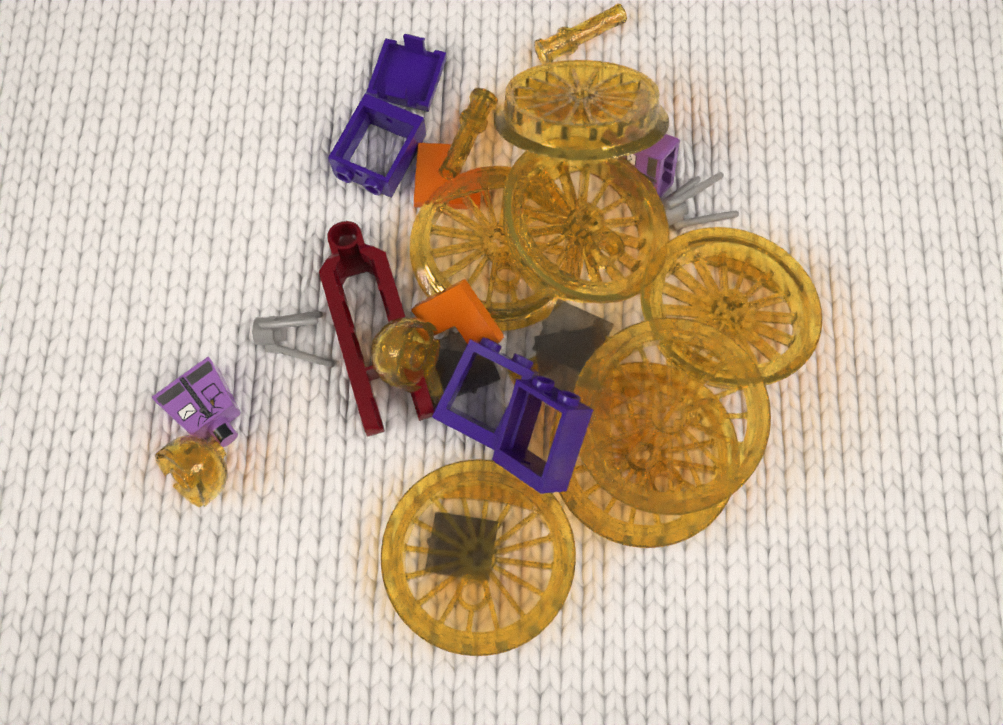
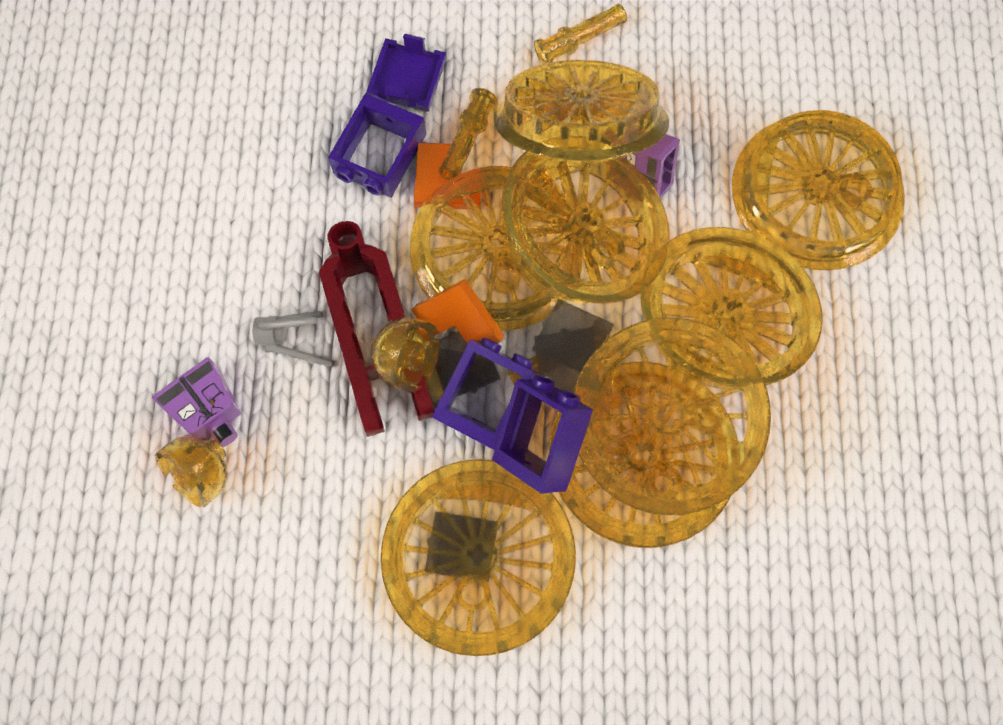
(676, 206): light grey plant -> none
(752, 188): none -> clear yellow piece

